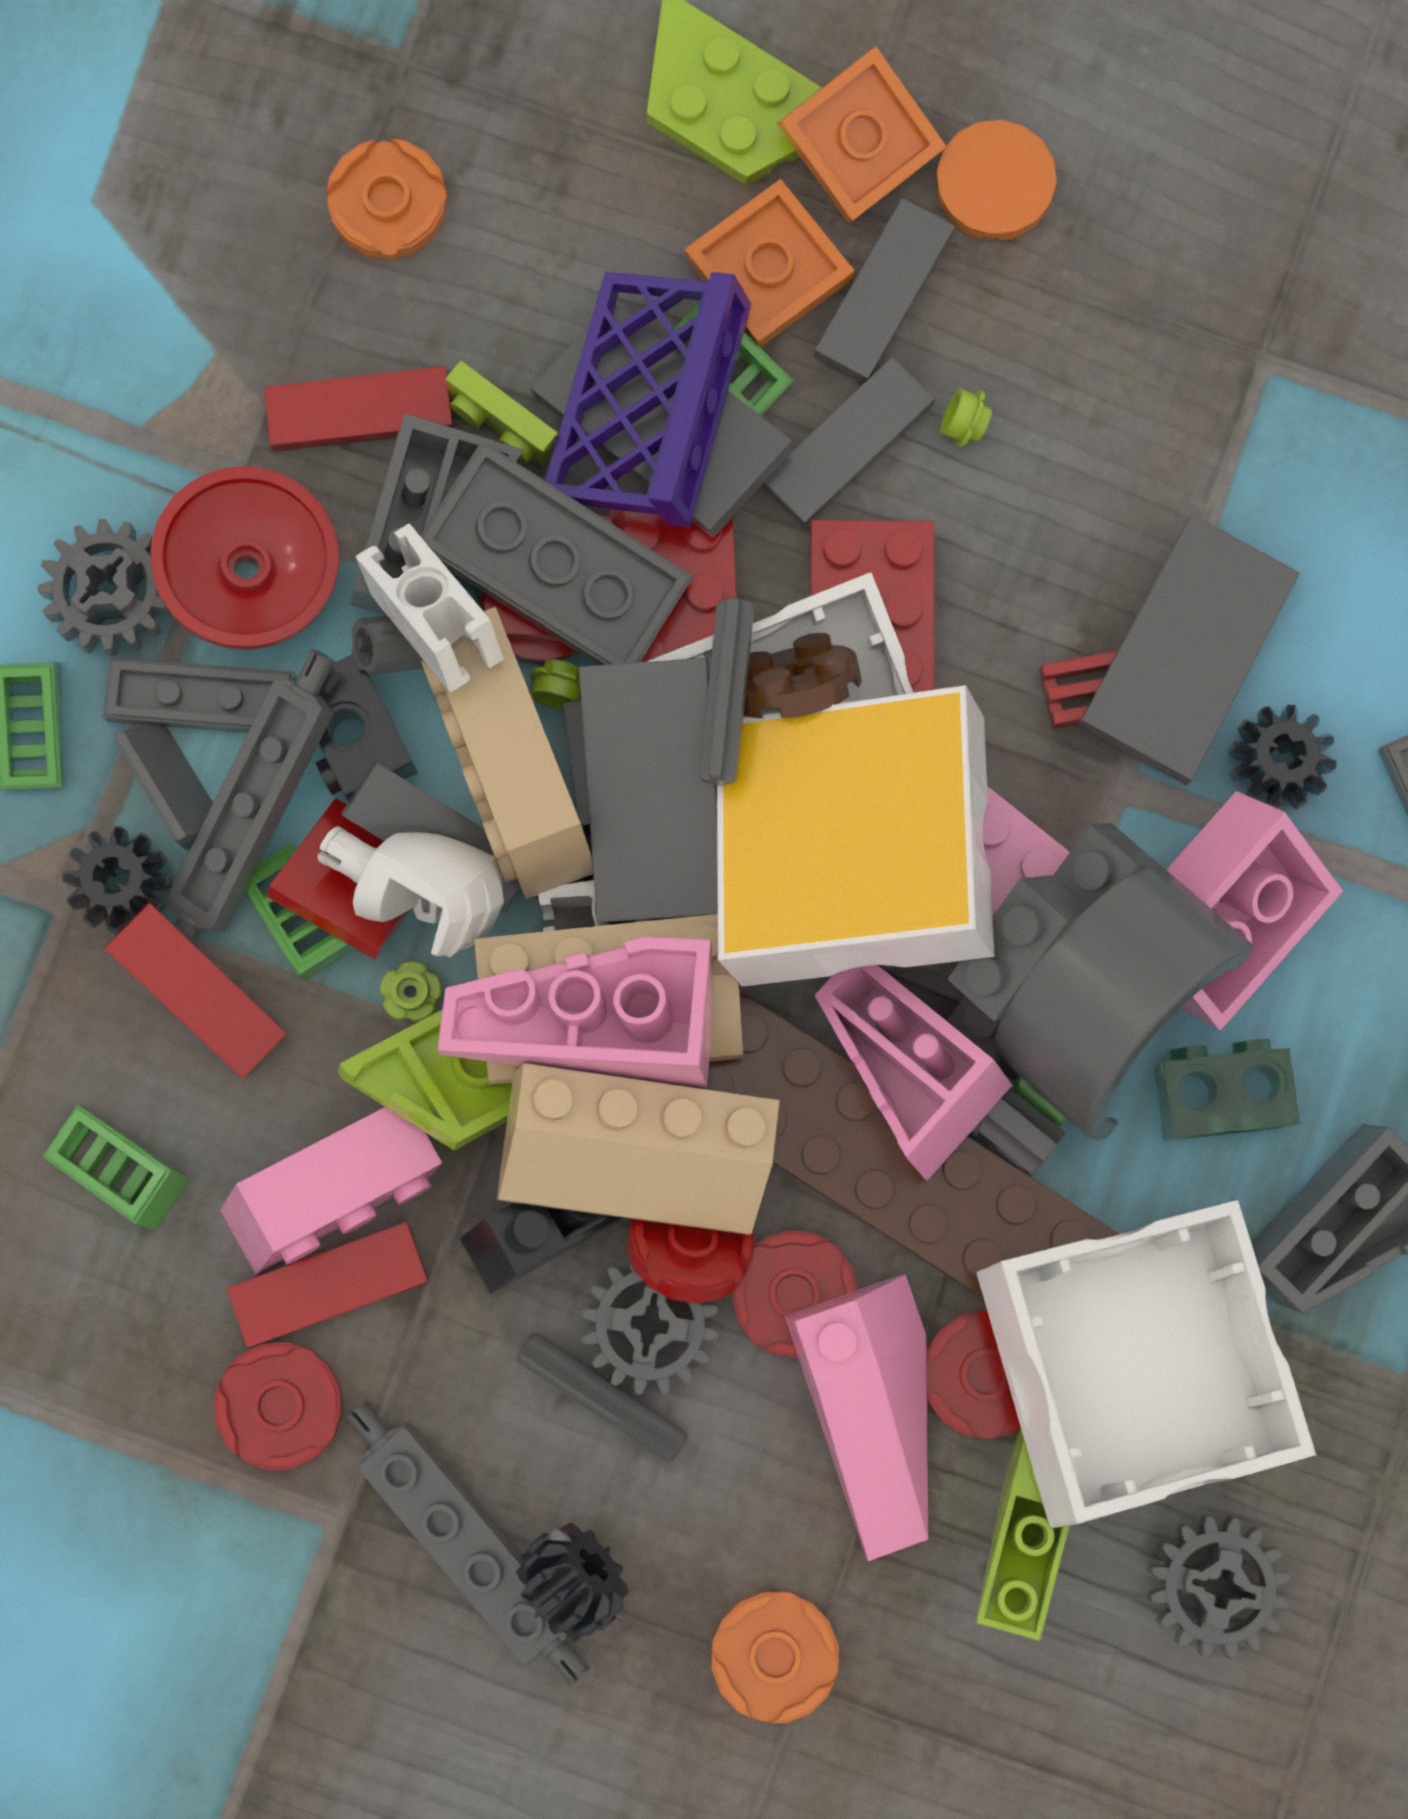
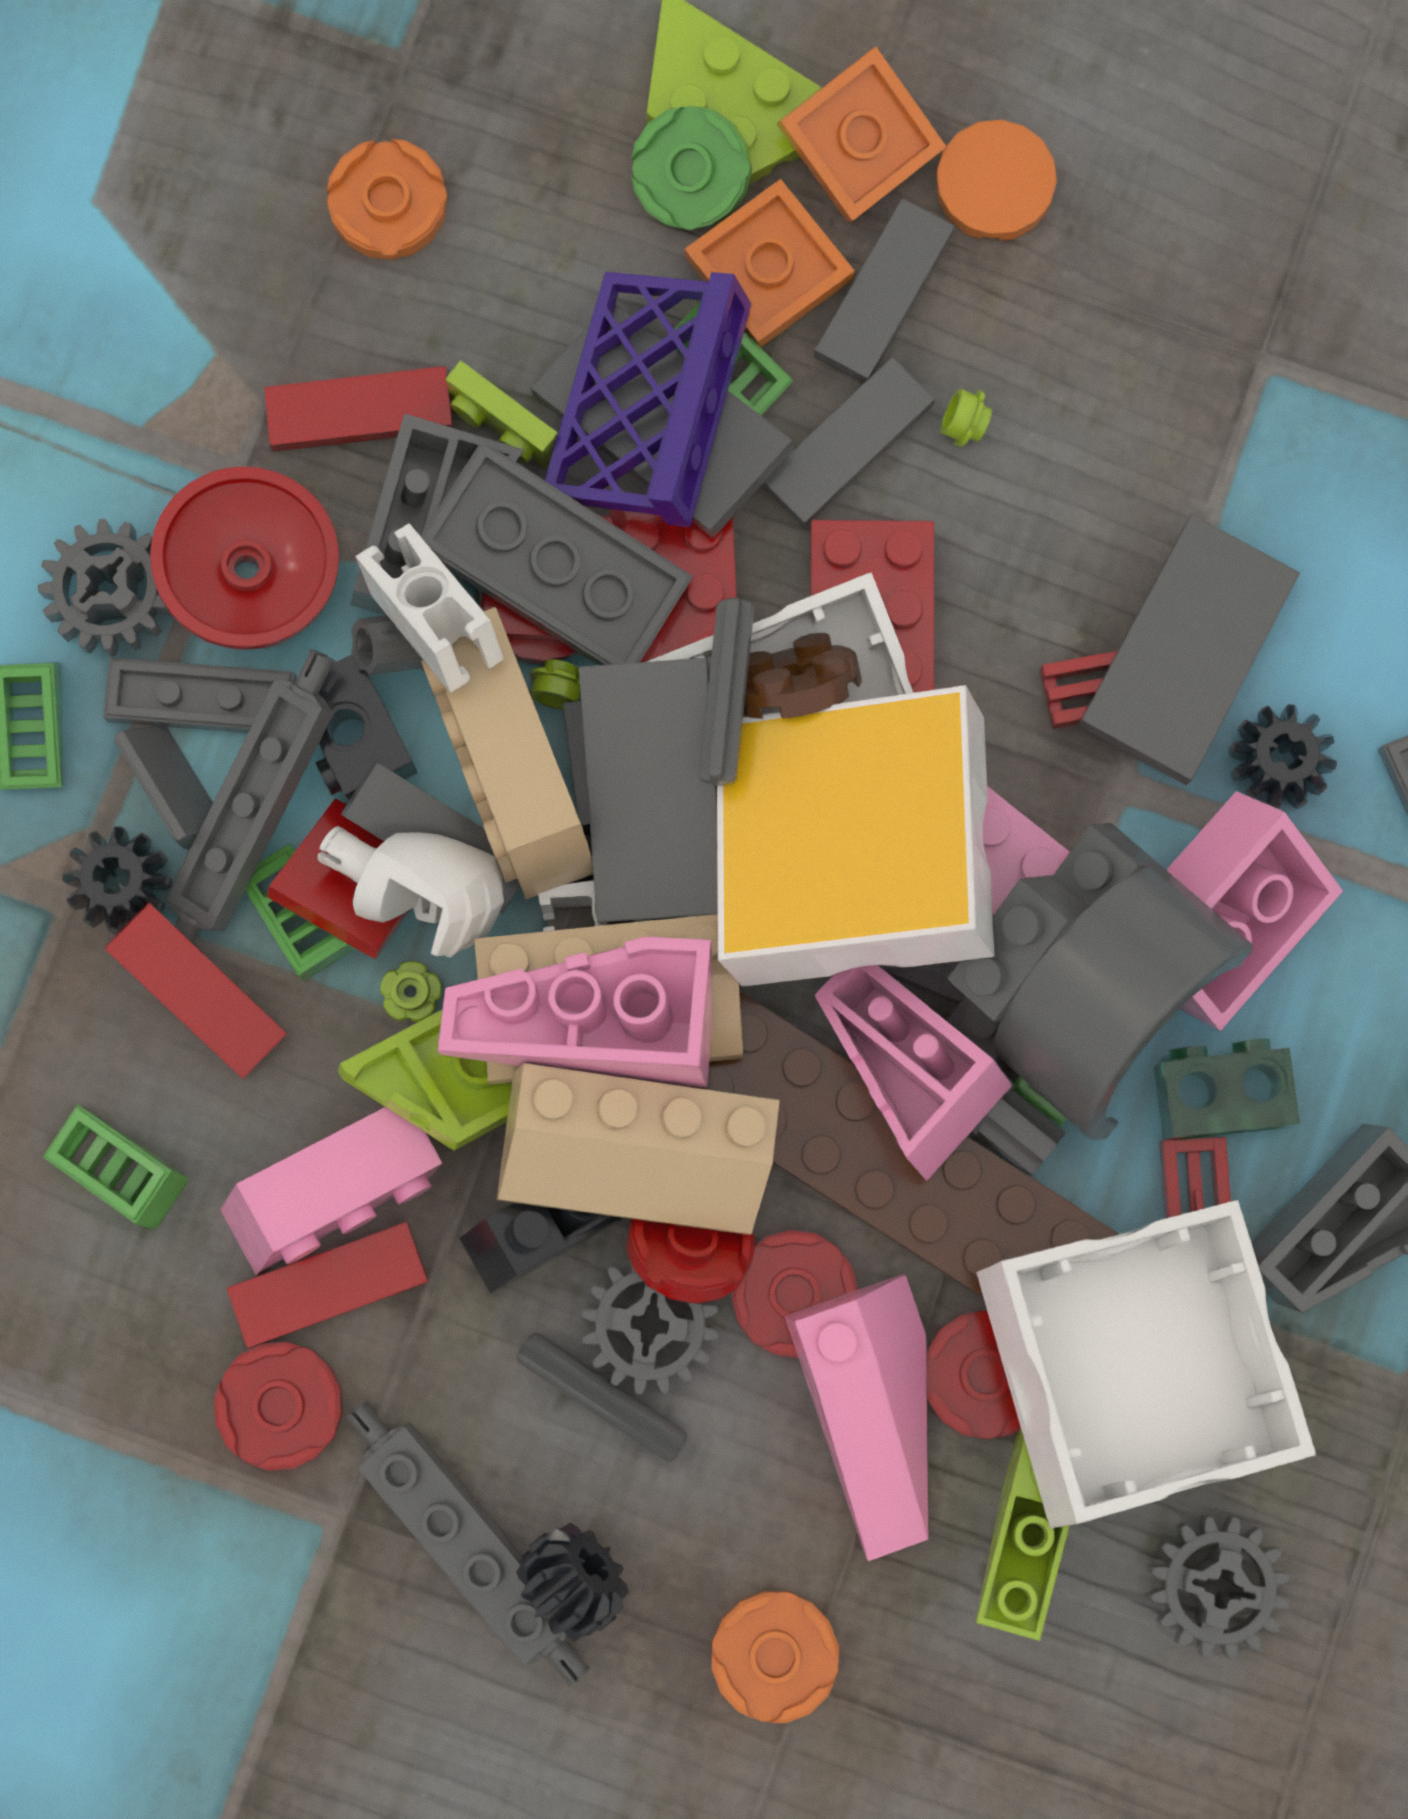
(691, 167): none -> bright green tile
(1192, 1151): none -> red tile

